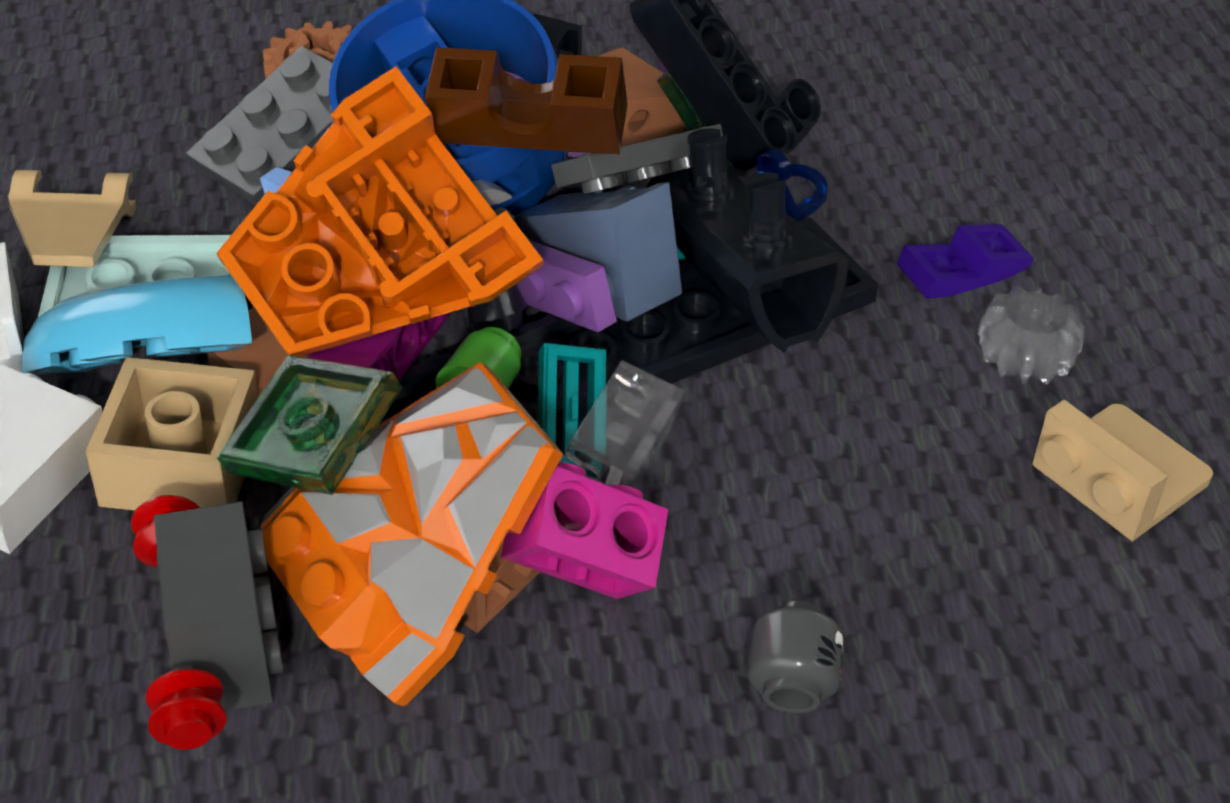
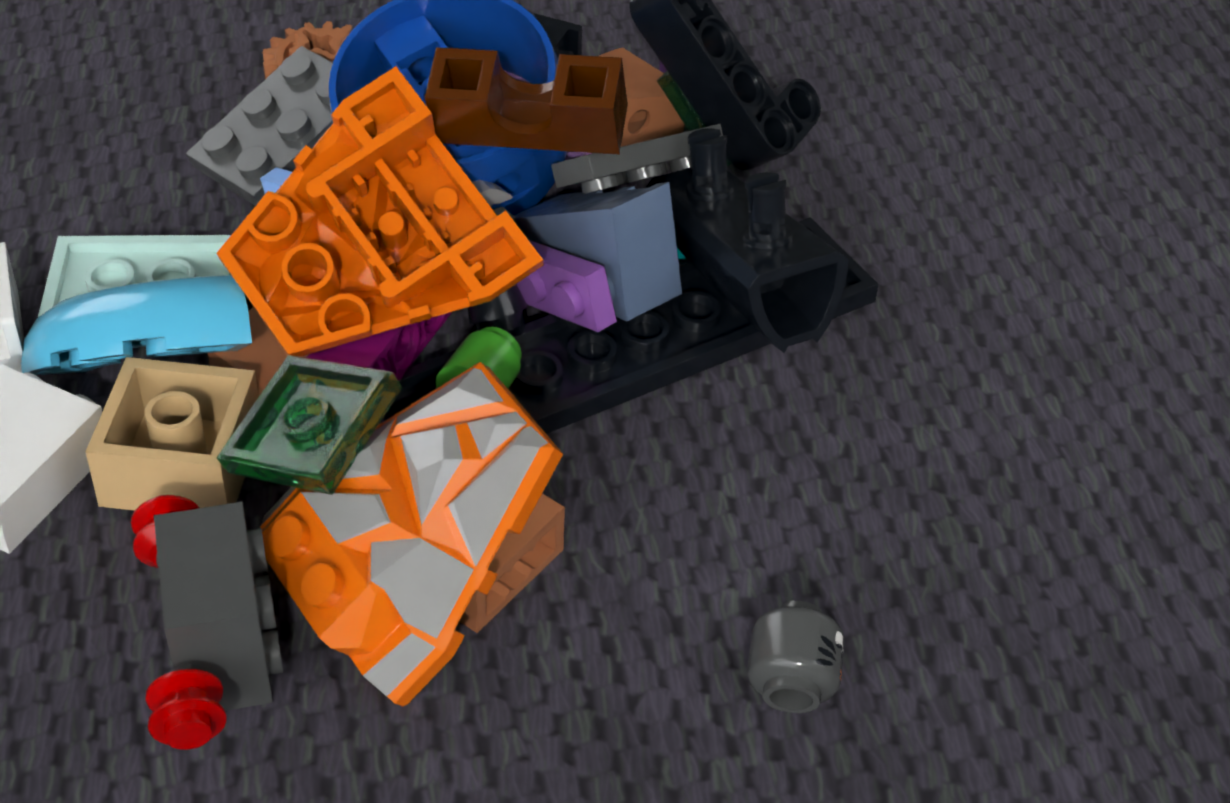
(68, 226): tan flag -> none
(548, 389): teal tile -> none
(584, 544): dark pink brick -> none
(626, 426): clear hinge -> none
(776, 162): clear blue piece -> none
(971, 260): dark purple slope -> none
(1031, 334): clear gear -> none
(1118, 466): tan bracket -> none

